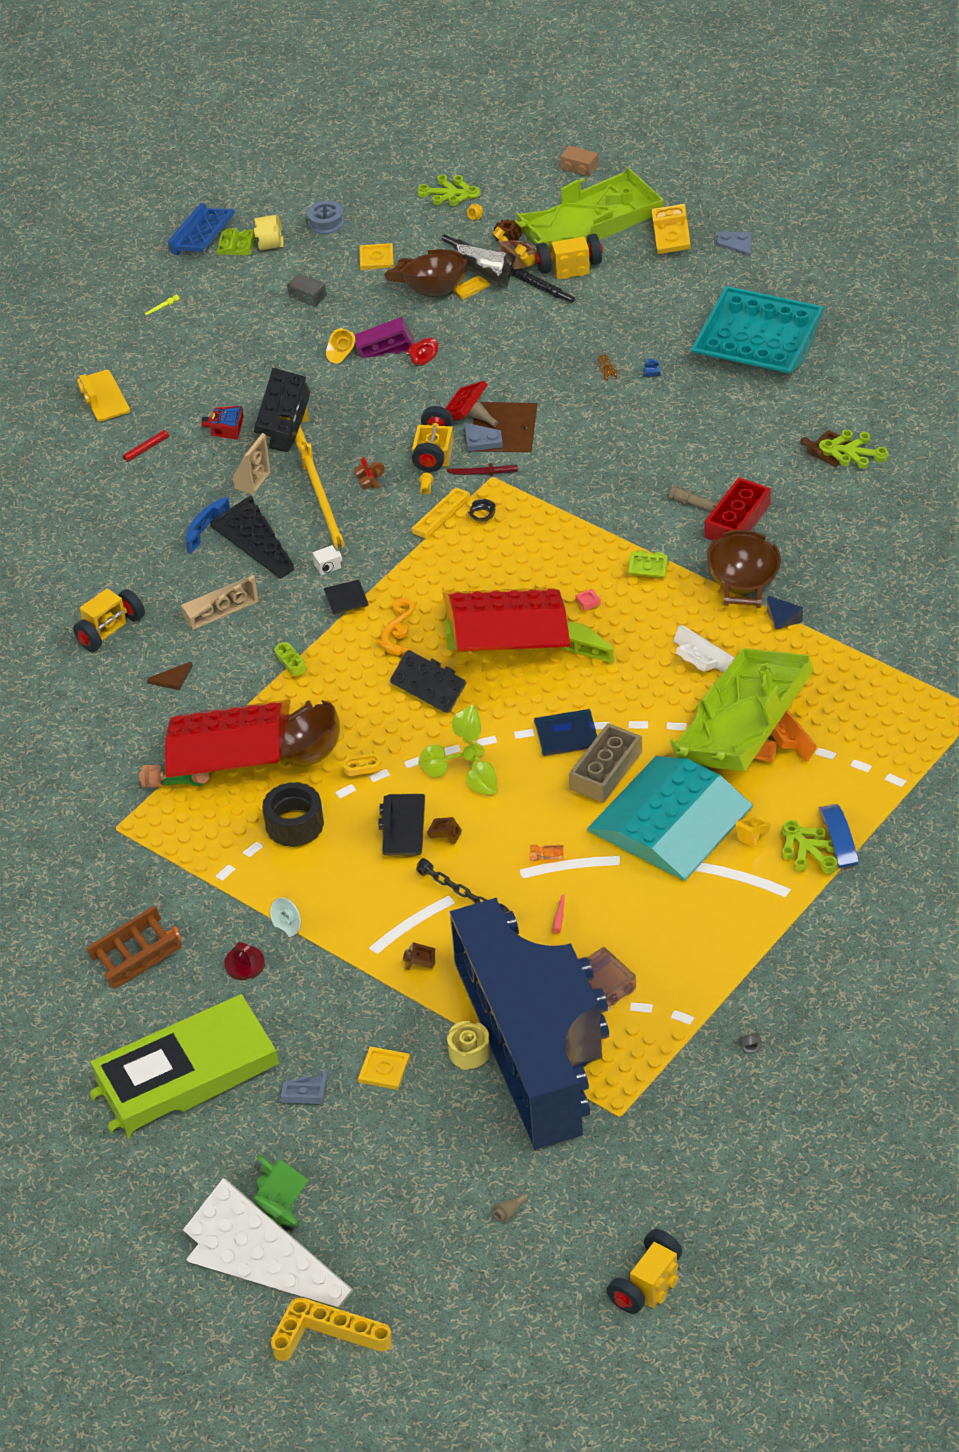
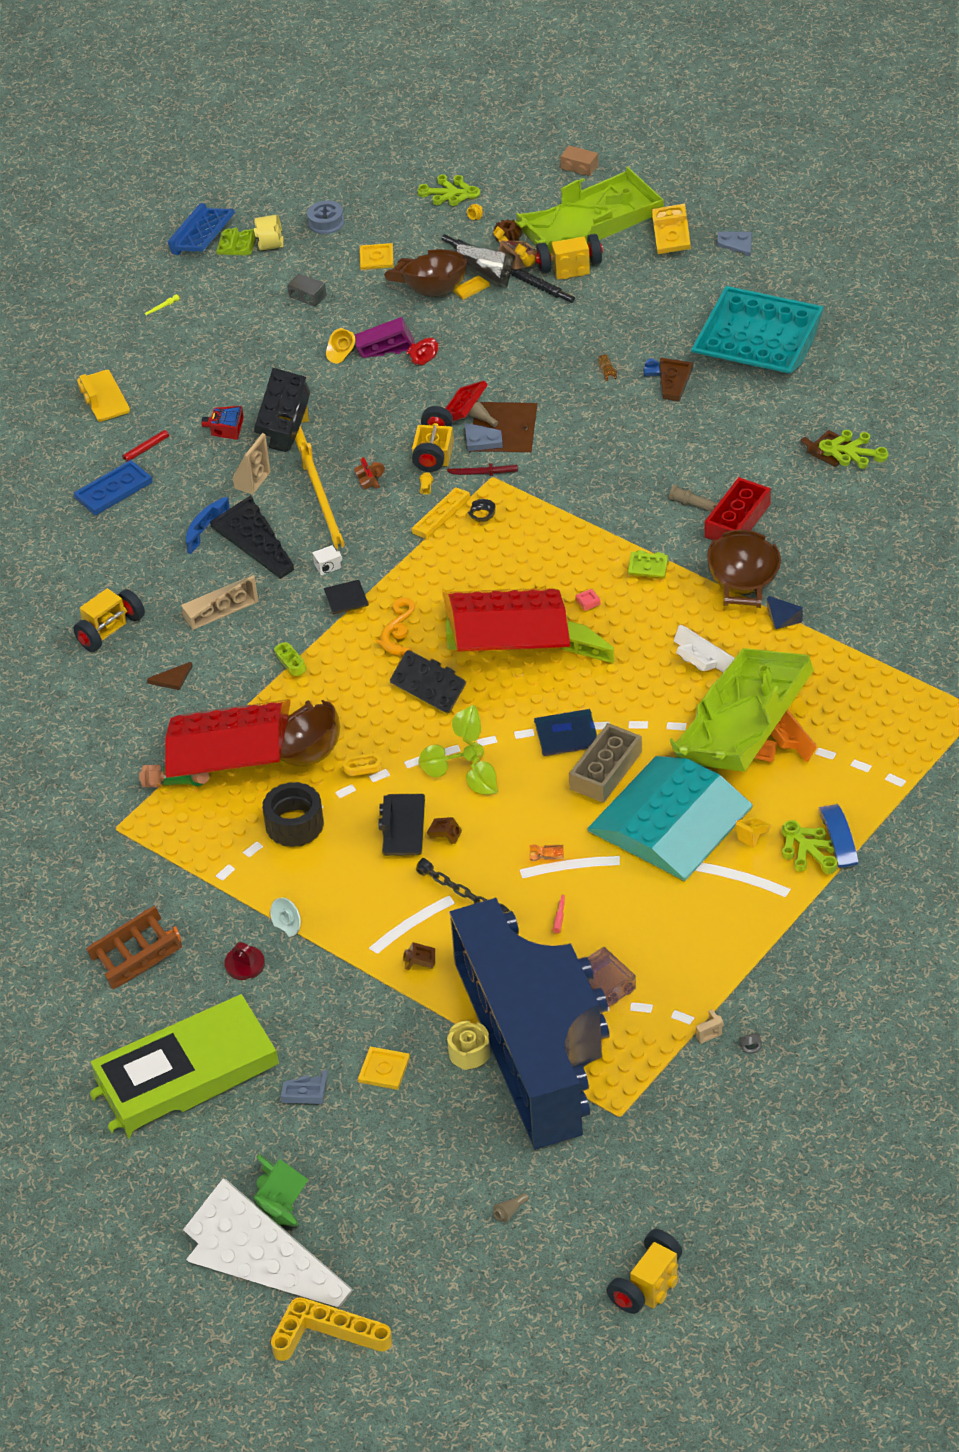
(113, 487): none -> blue plate
(674, 377): none -> reddish brown wing
(709, 1029): none -> tan bracket

